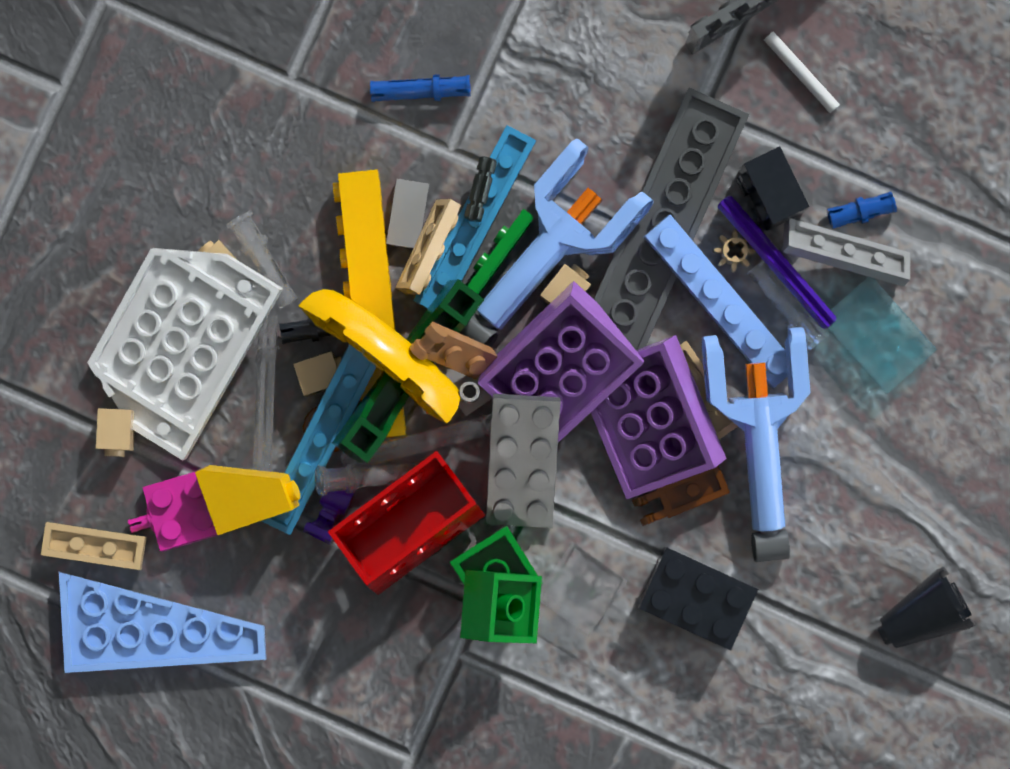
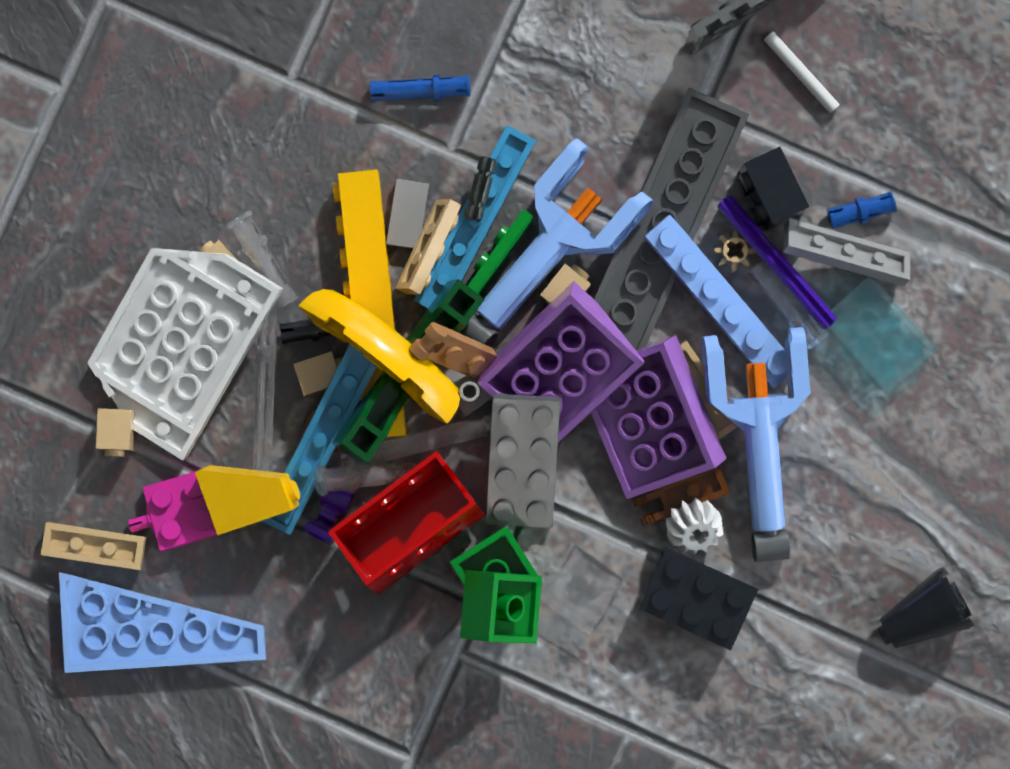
(694, 526): none -> white gear

